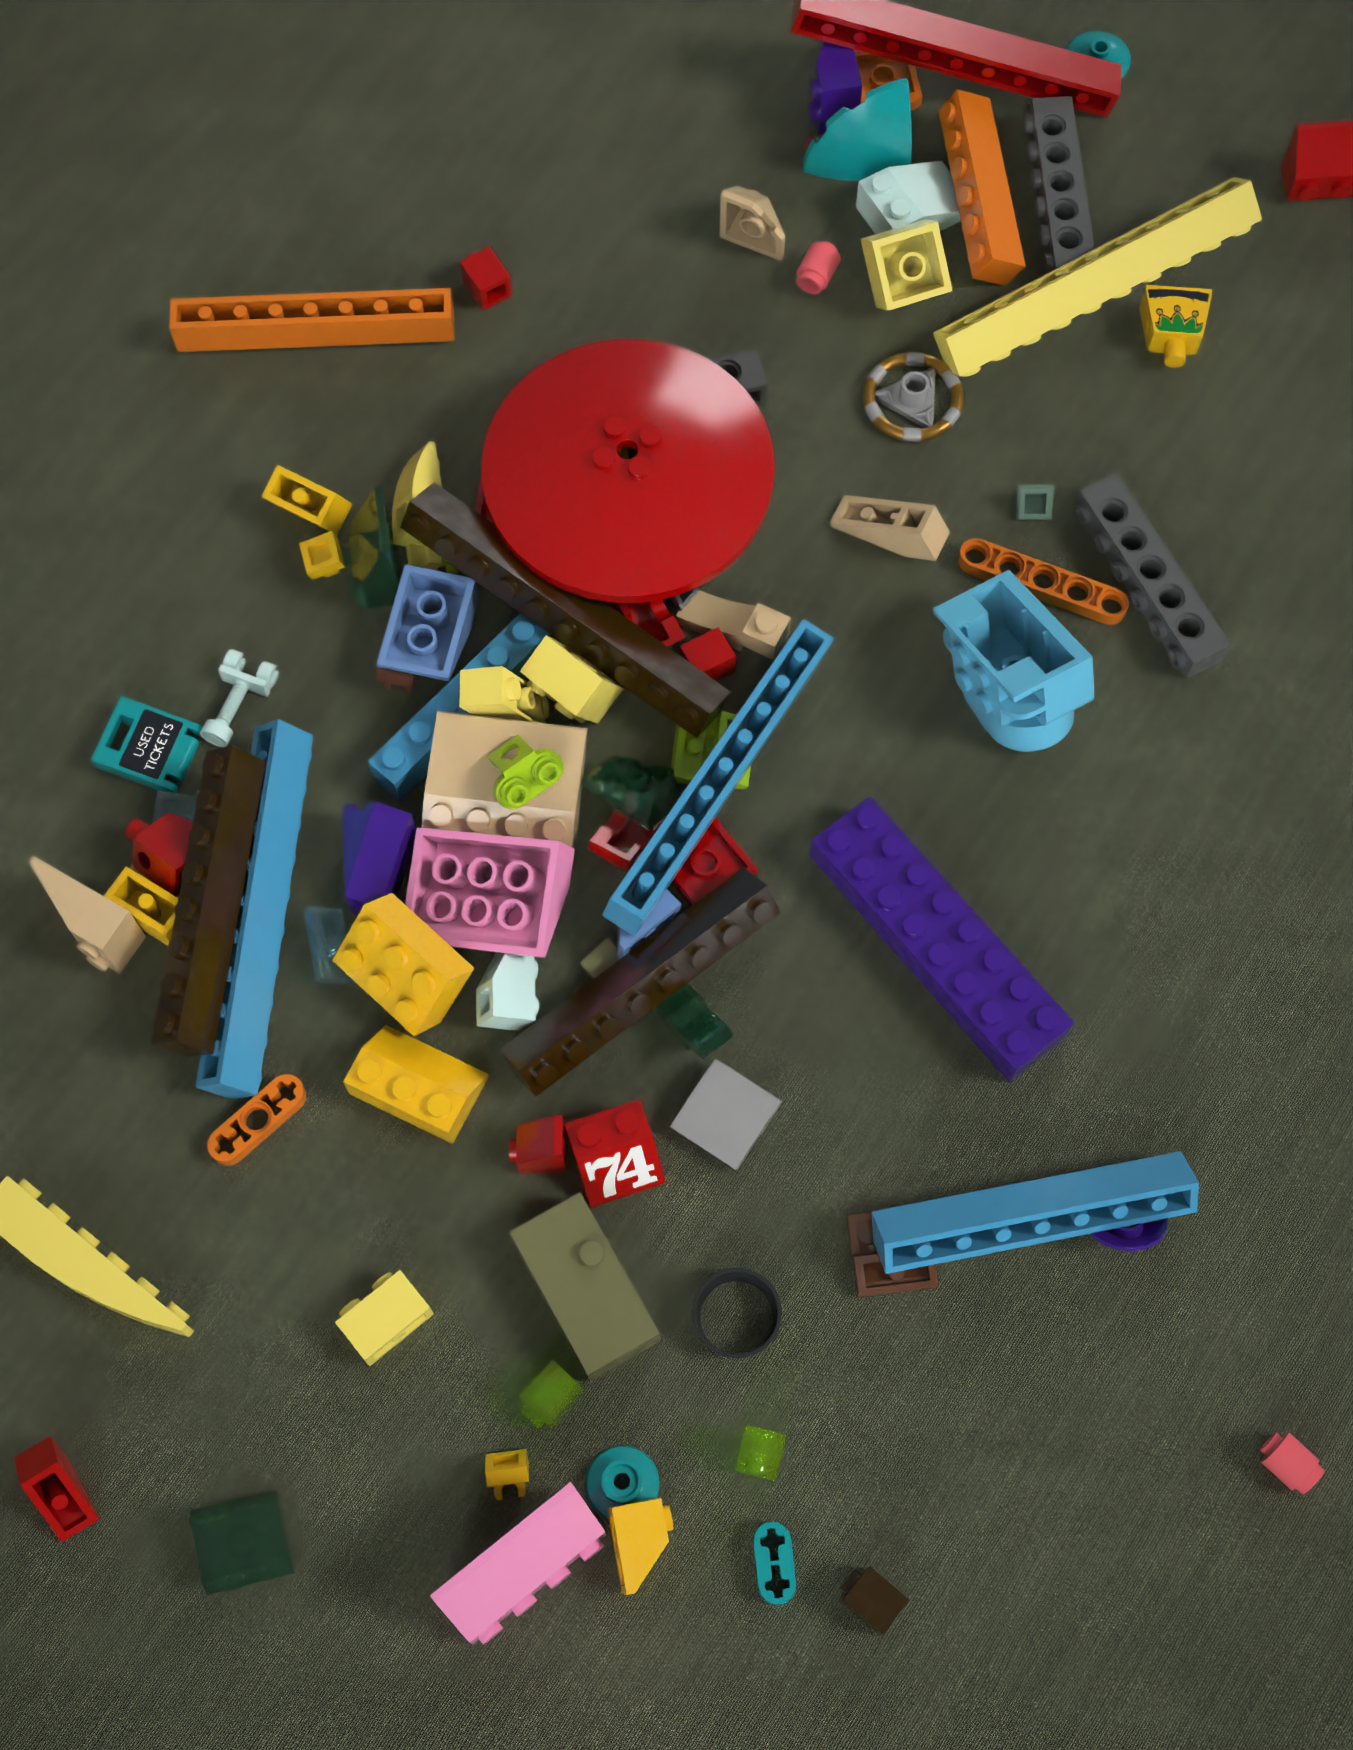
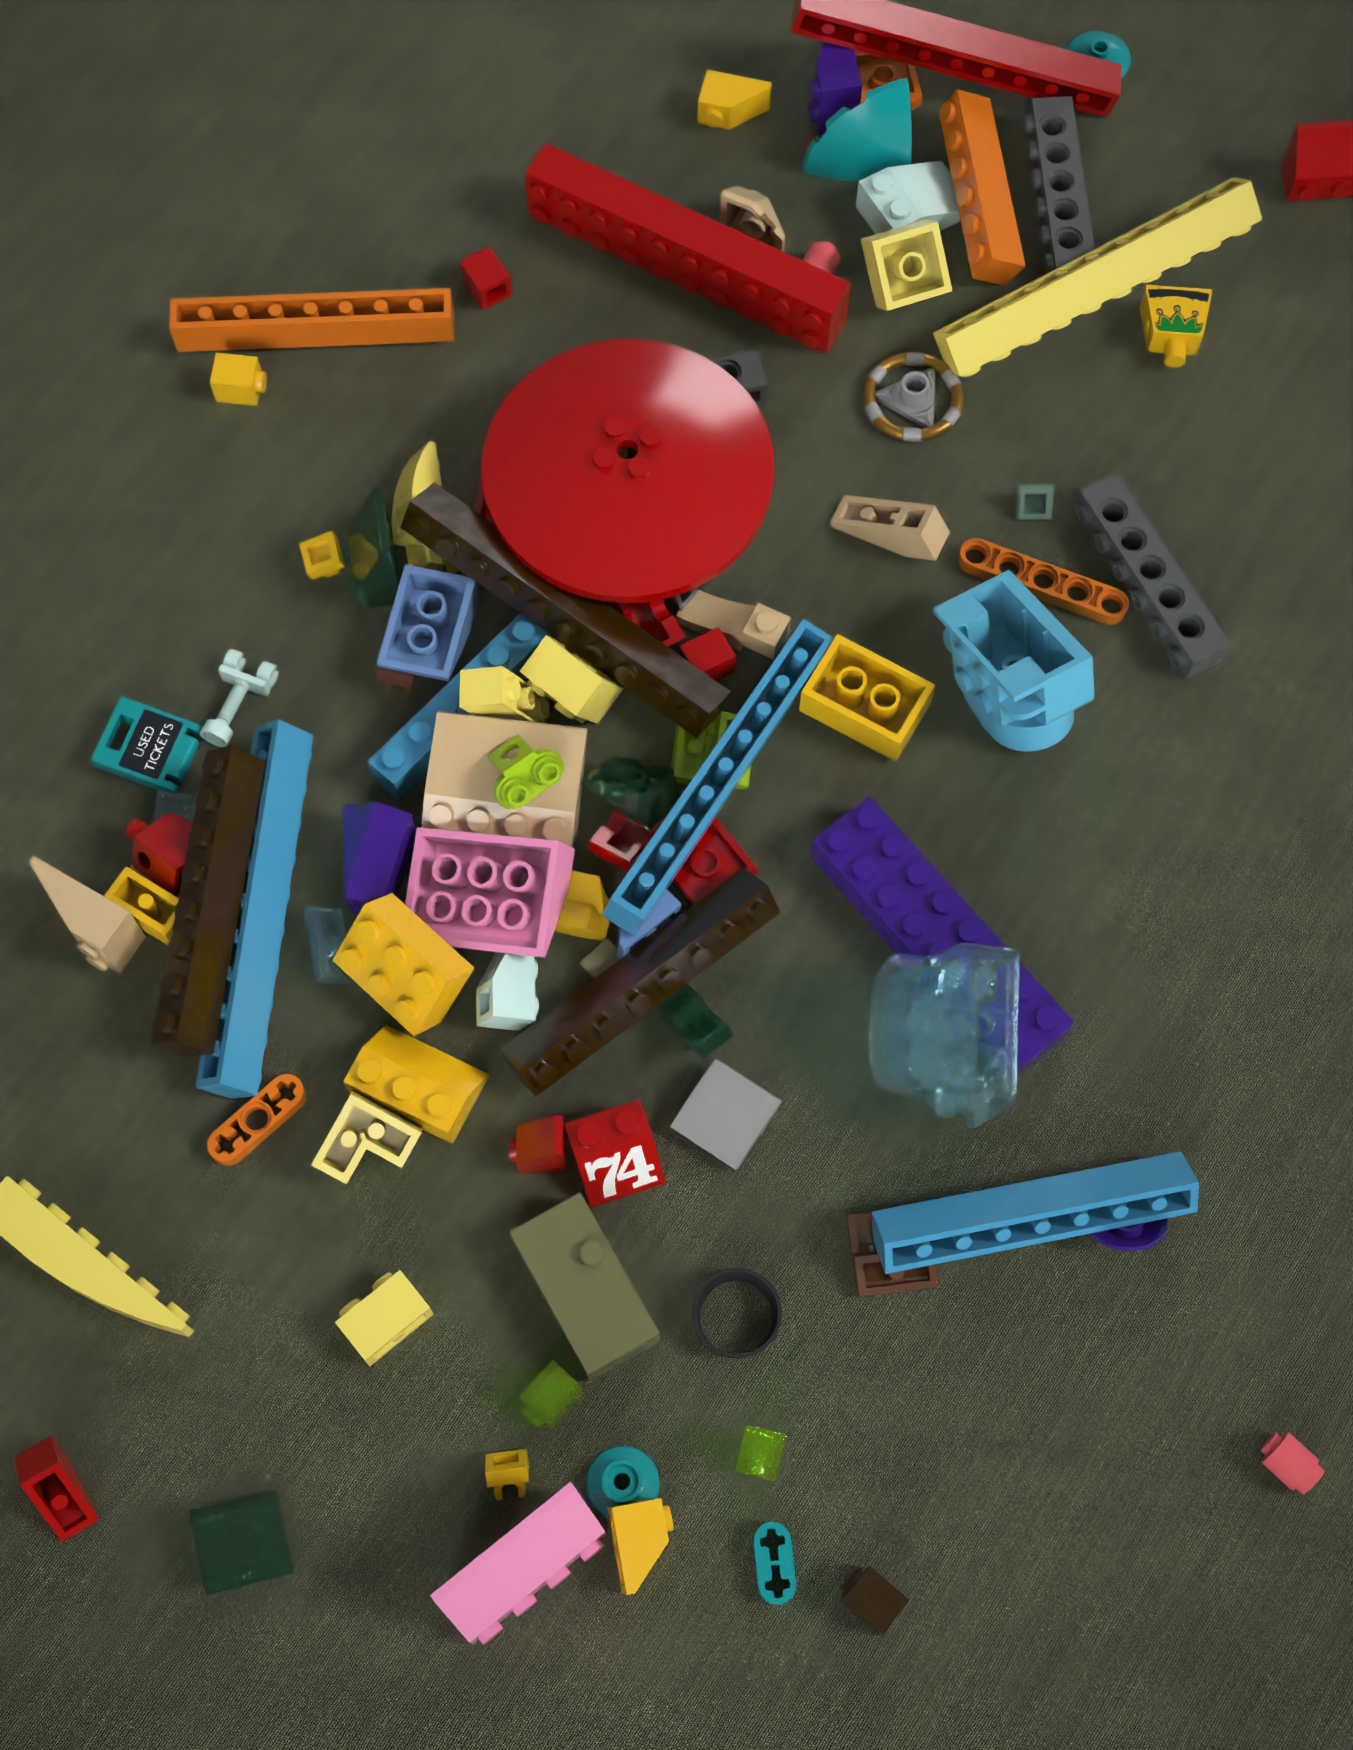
(237, 379): none -> yellow brick
(307, 500): yellow brick -> none
(360, 1127): none -> light yellow brick
(584, 908): none -> yellow slope
(687, 248): none -> red brick
(731, 99): none -> yellow slope
(866, 697): none -> yellow brick
(948, 1029): none -> clear light blue brick

